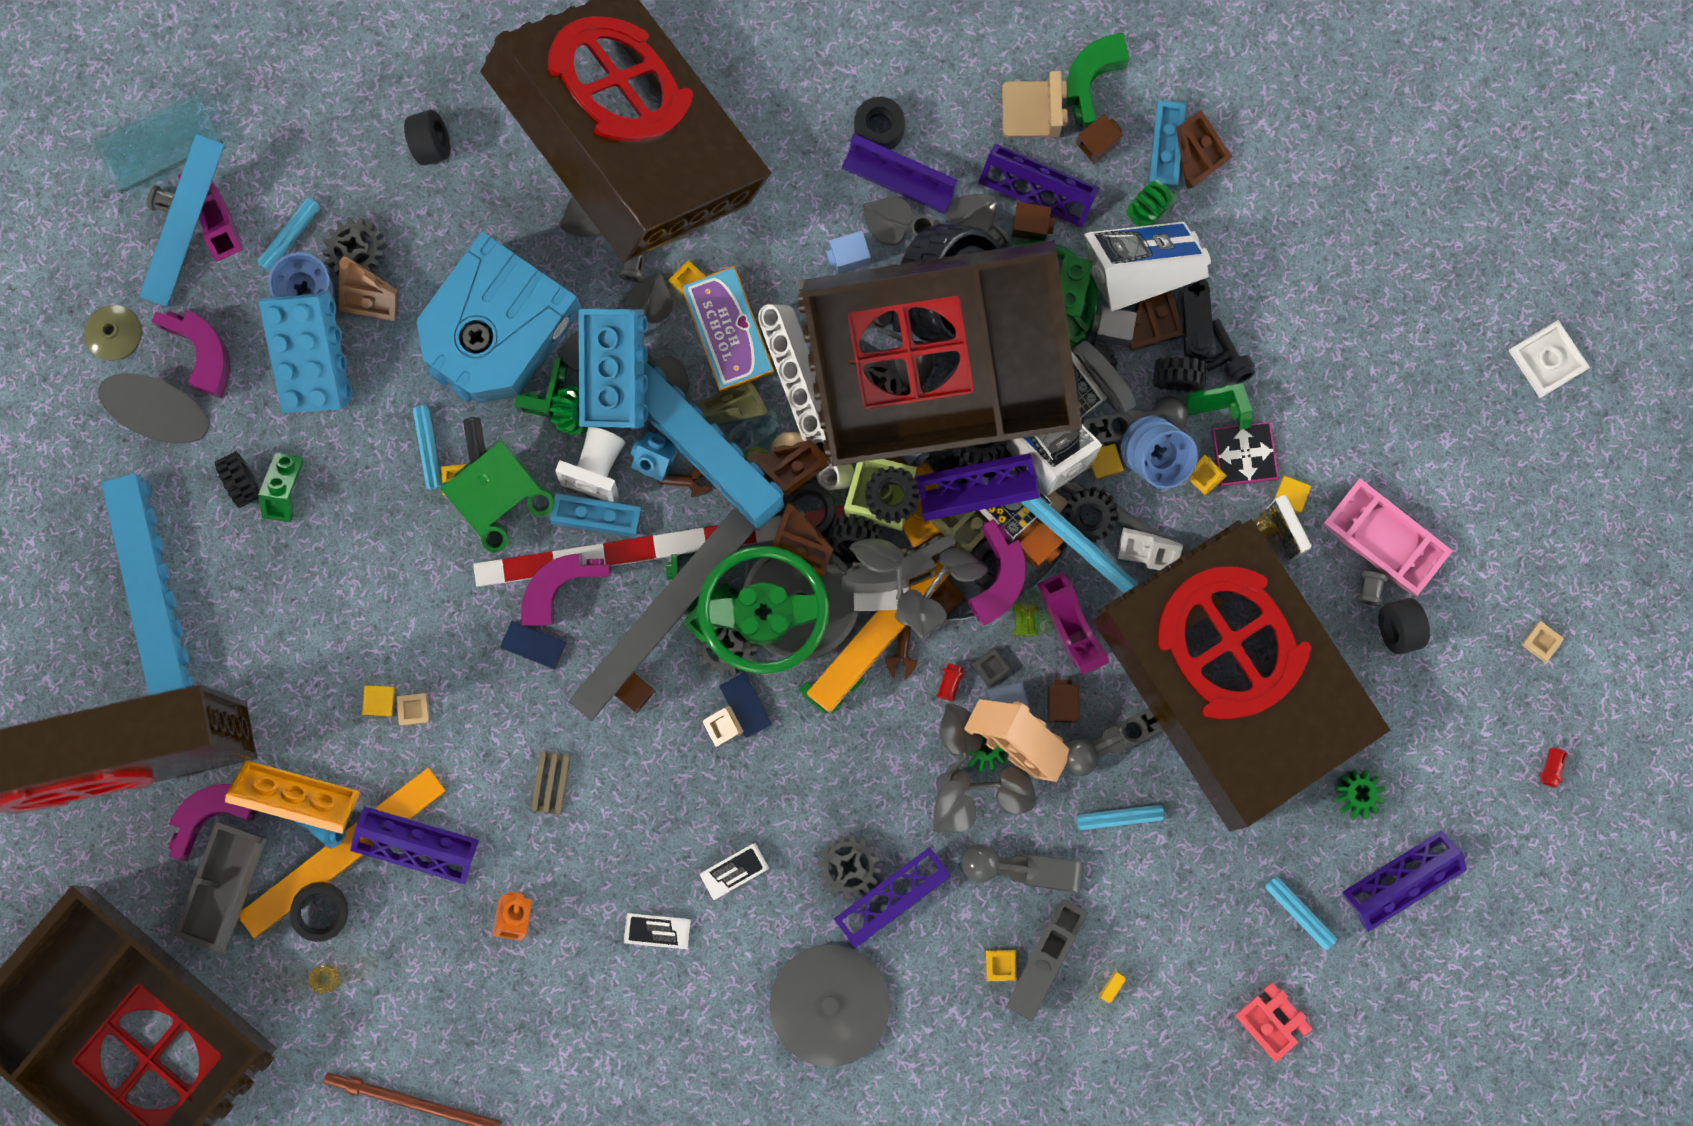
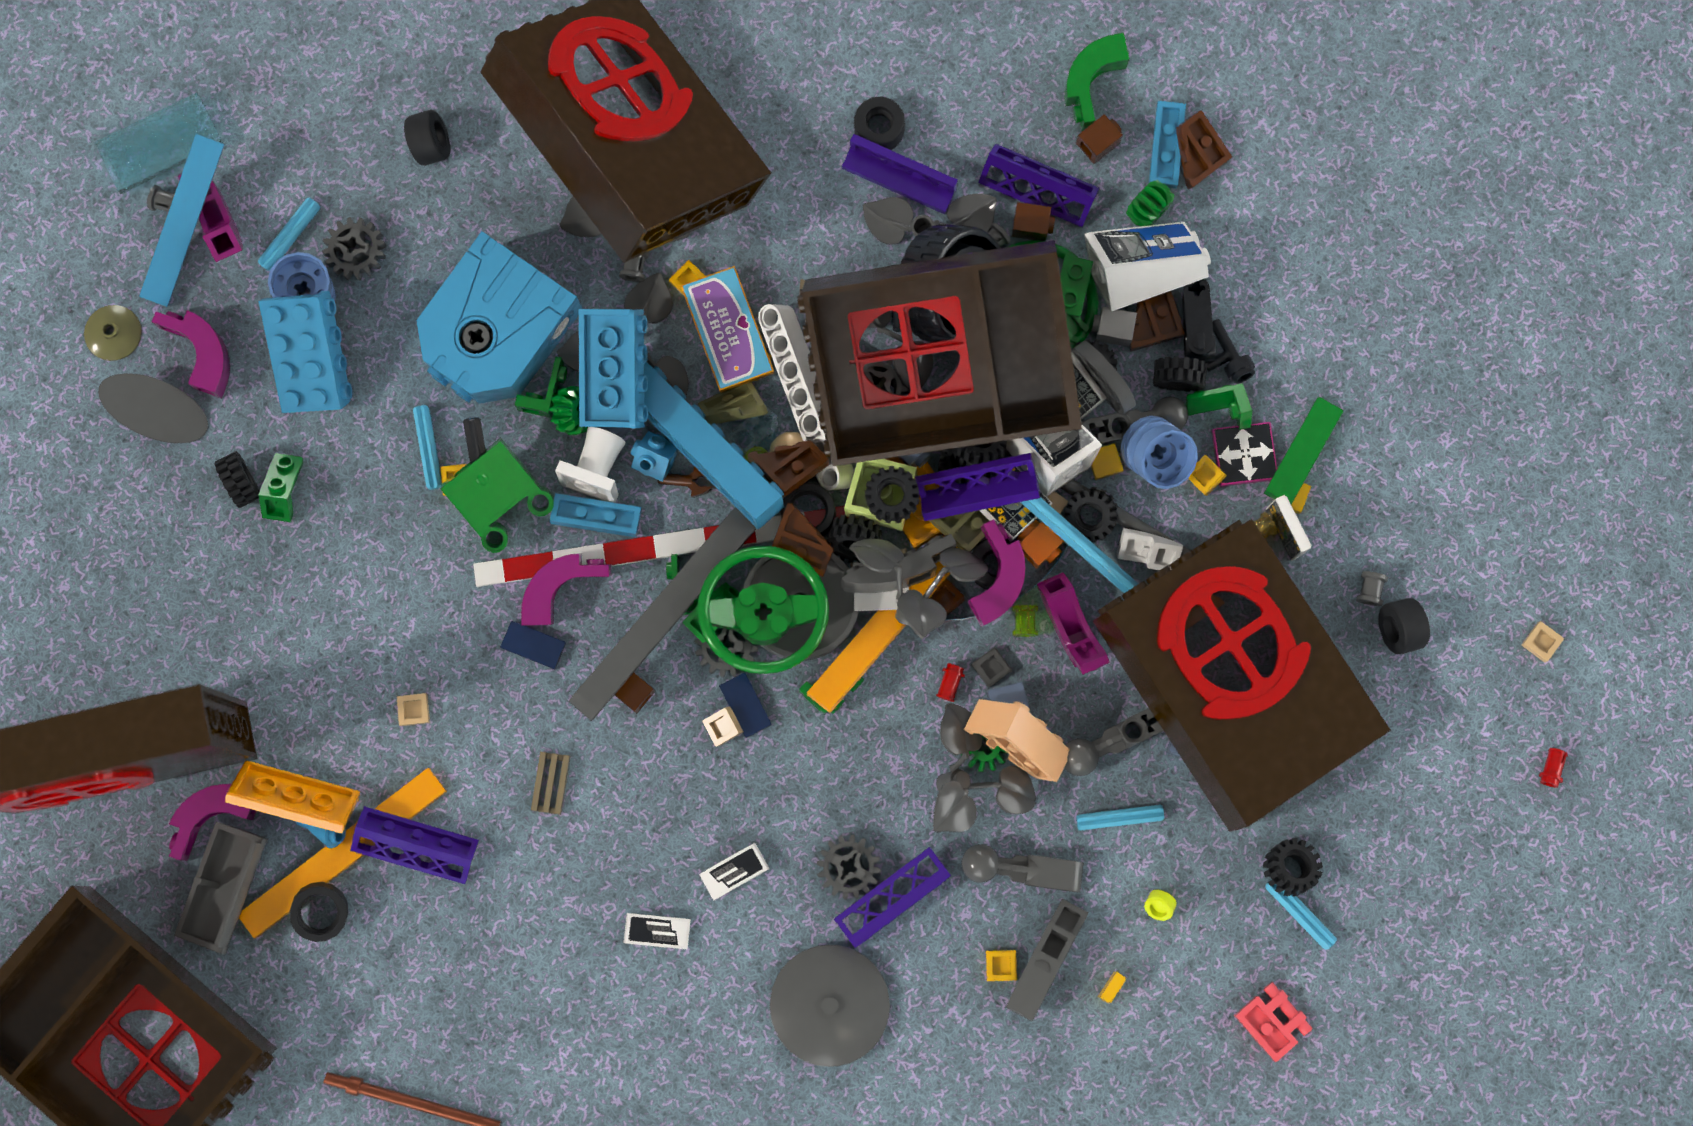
(146, 584): dark azure brick -> none
(319, 986): clear yellow bush -> none
(365, 293): medium nougat wing -> none
(378, 701): yellow tile -> none
(512, 916): orange brick -> none
(848, 252): light blue brick -> none
(902, 653): reddish brown bar -> none
(1034, 107): tan bracket -> none
(1063, 702): reddish brown brick -> none
(1160, 905): none -> neon yellow tile
(1304, 450): none -> green tile
(1304, 858): none -> black tyre
(1348, 794): green gear -> none
(1387, 538): bright pink slope -> none
(1410, 884): dark purple fence -> none
(1549, 359): white tile -> none

